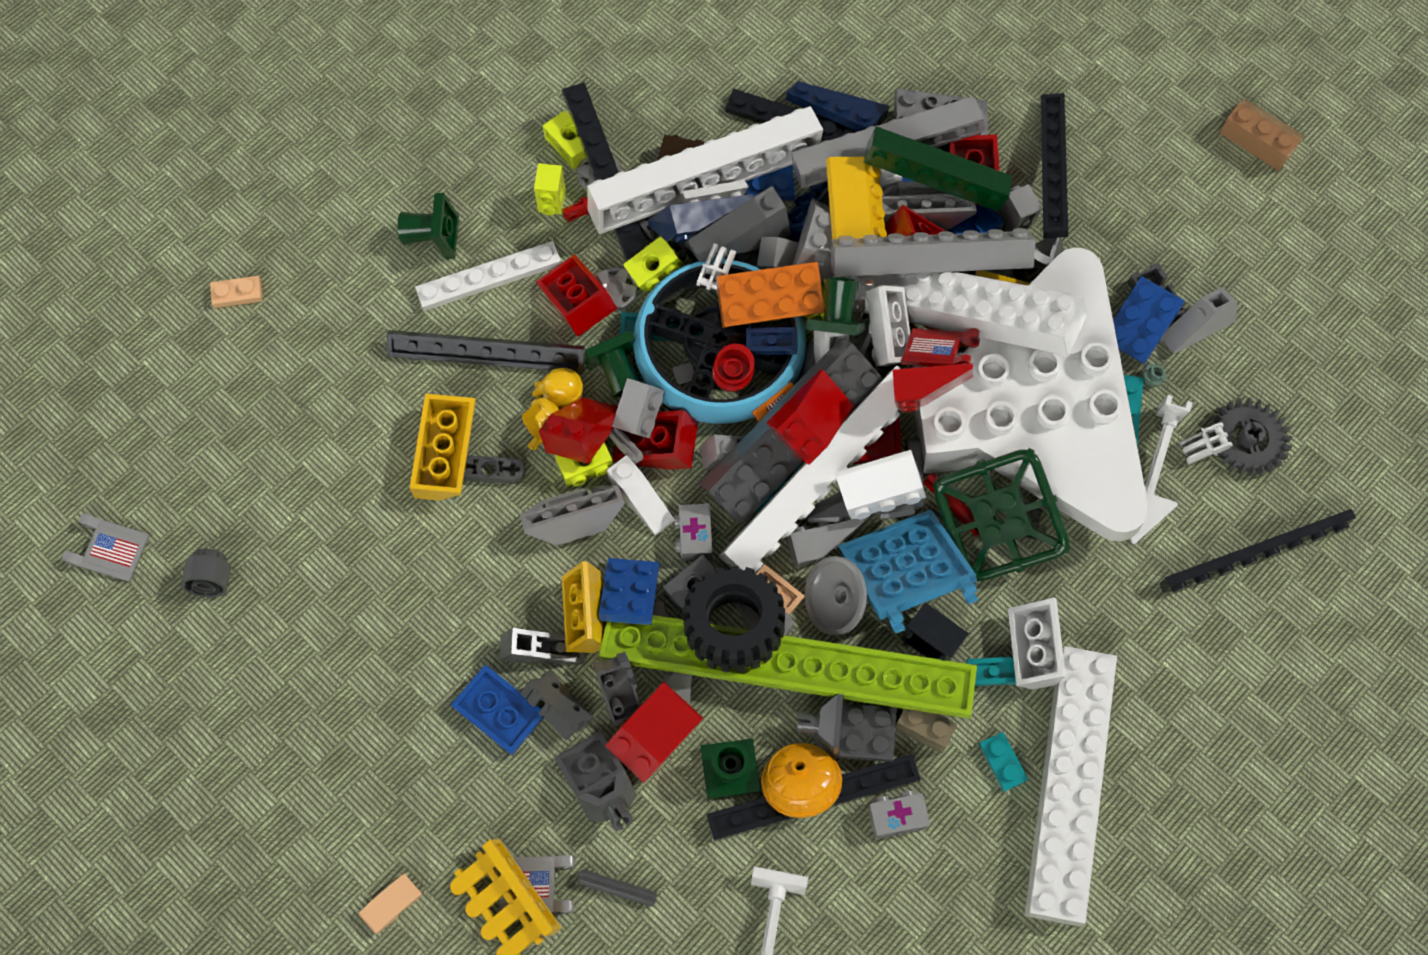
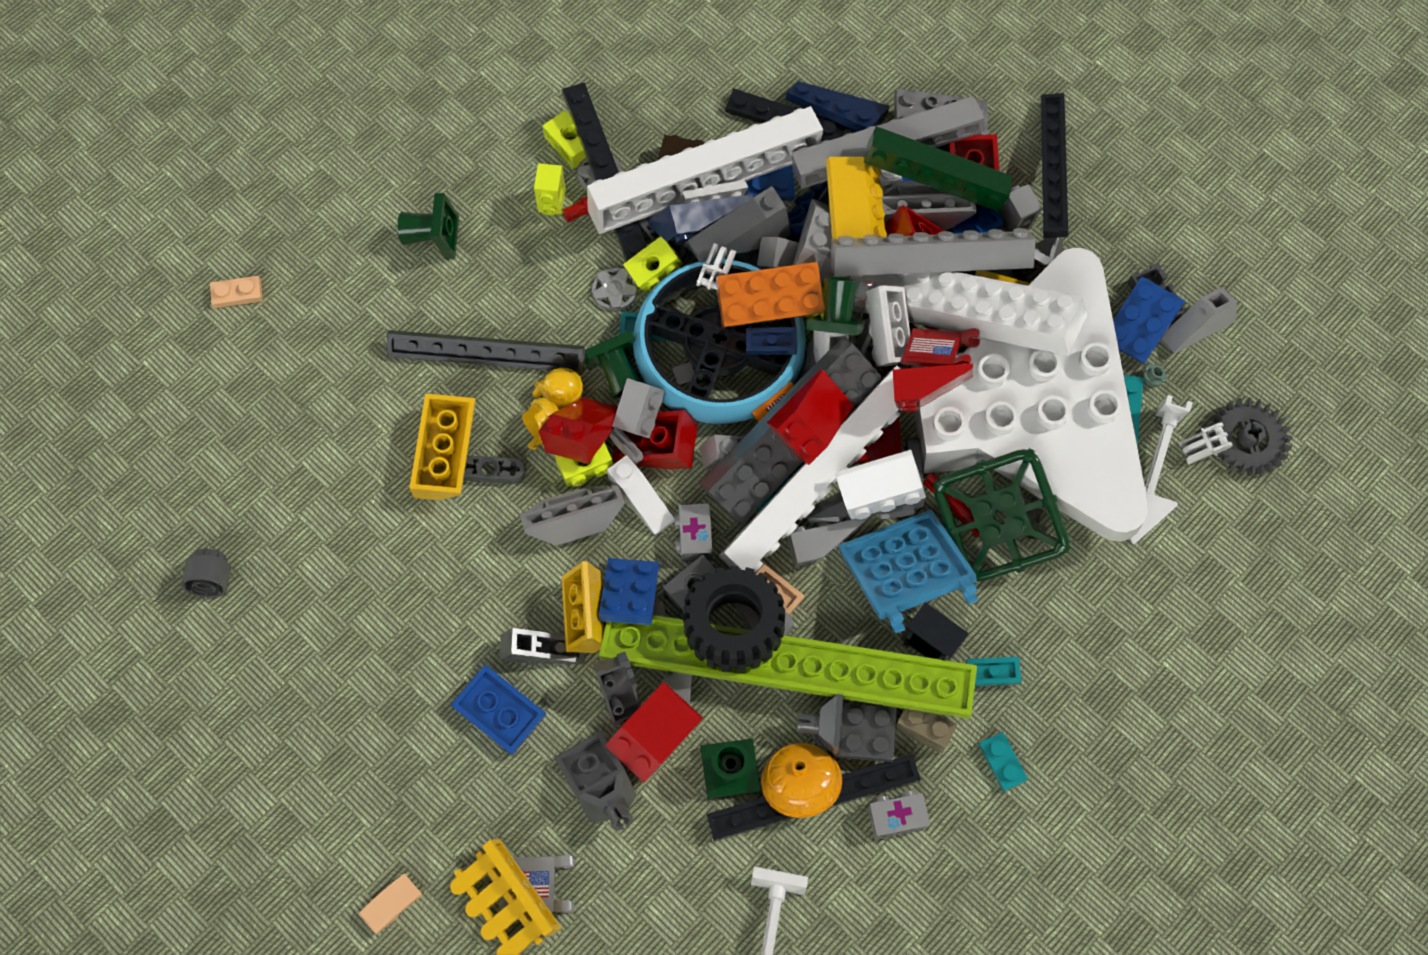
(112, 549): light grey flag -> none
(488, 276): white plate -> none
(561, 707): dark grey piece -> none
(576, 295): red slope -> none
(617, 888): dark grey axle -> none
(733, 367): red piece -> none
(835, 595): light grey dish -> none
(1037, 644): white slope -> none
(1071, 789): white brick -> none
(1249, 555): black plate -> none
(1261, 134): medium nougat slope -> none

